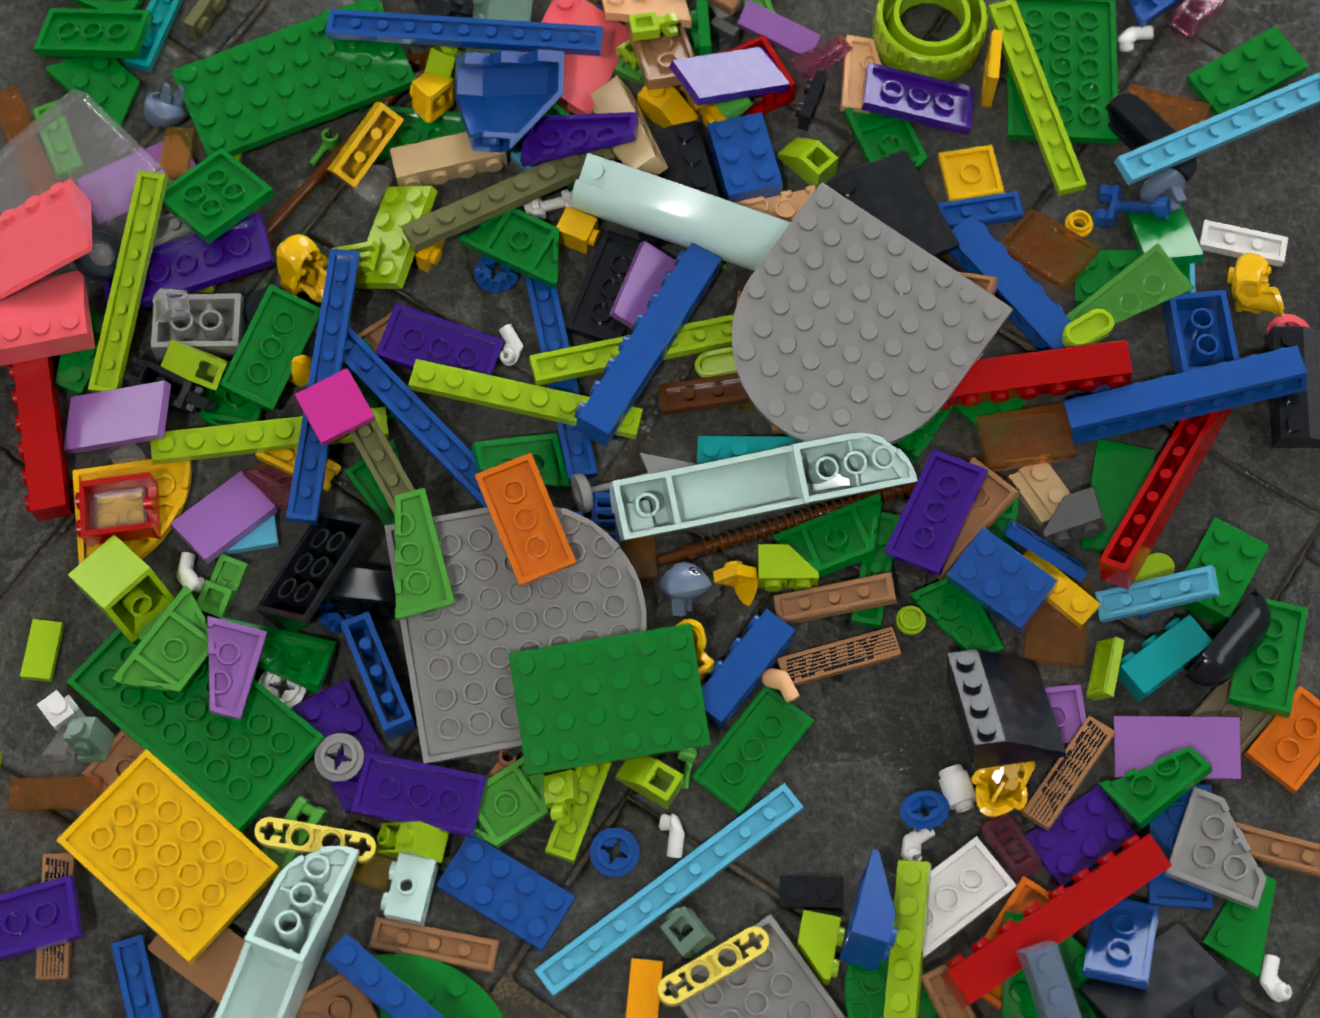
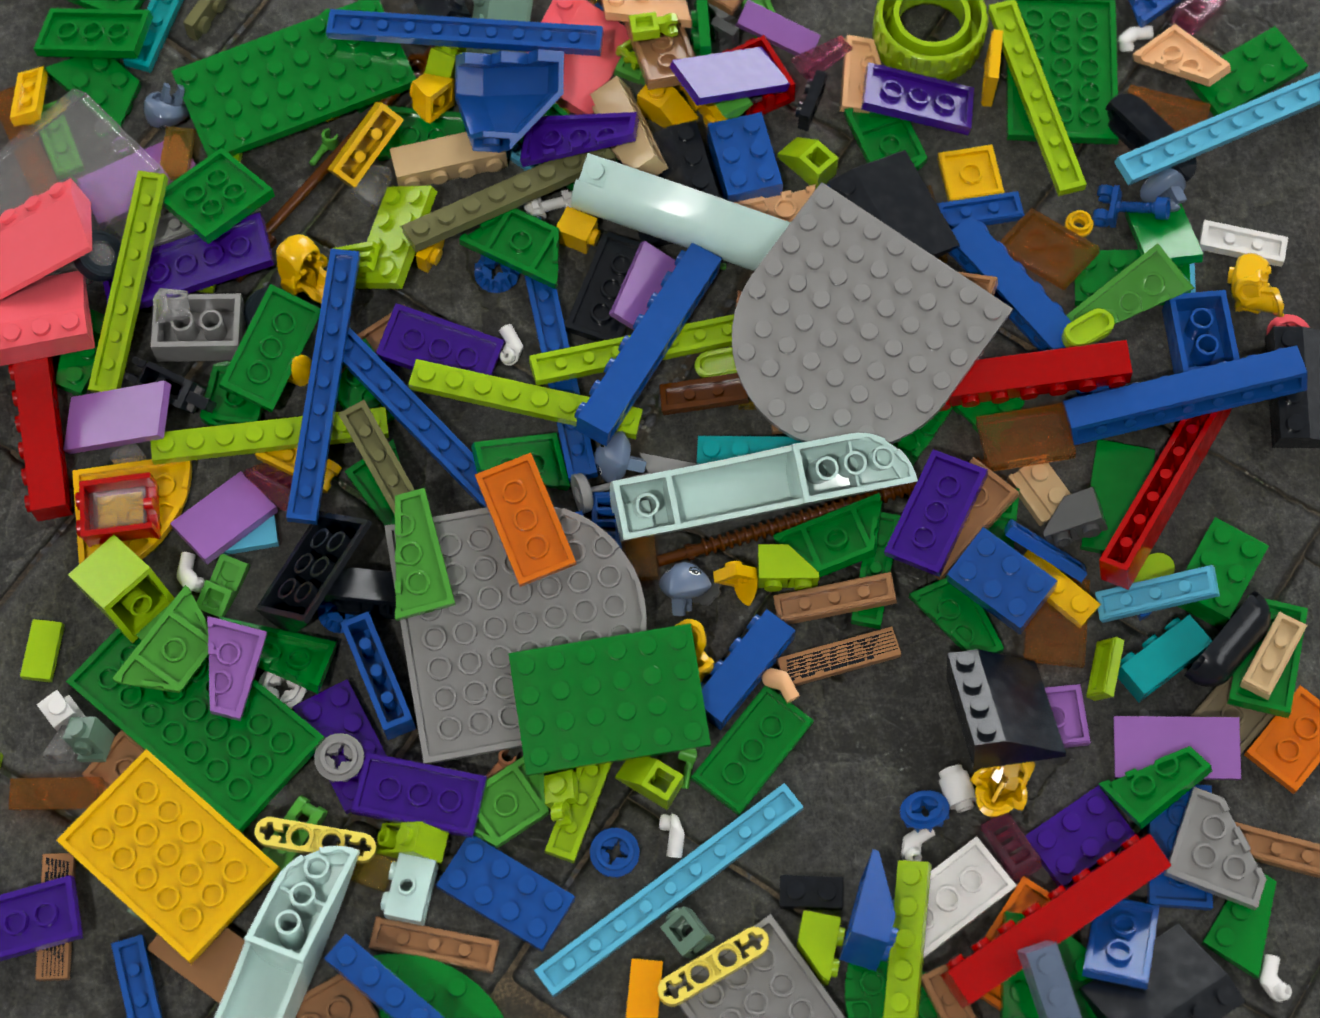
(29, 96): none -> yellow plate
(194, 364): lime slope -> none
(334, 407): dark pink tile -> none
(615, 458): none -> sand blue piece
(910, 620): lime plate -> none
(1068, 773): medium nougat tile -> none
(1183, 56): none -> light nougat wing
(1273, 655): none -> tan tile

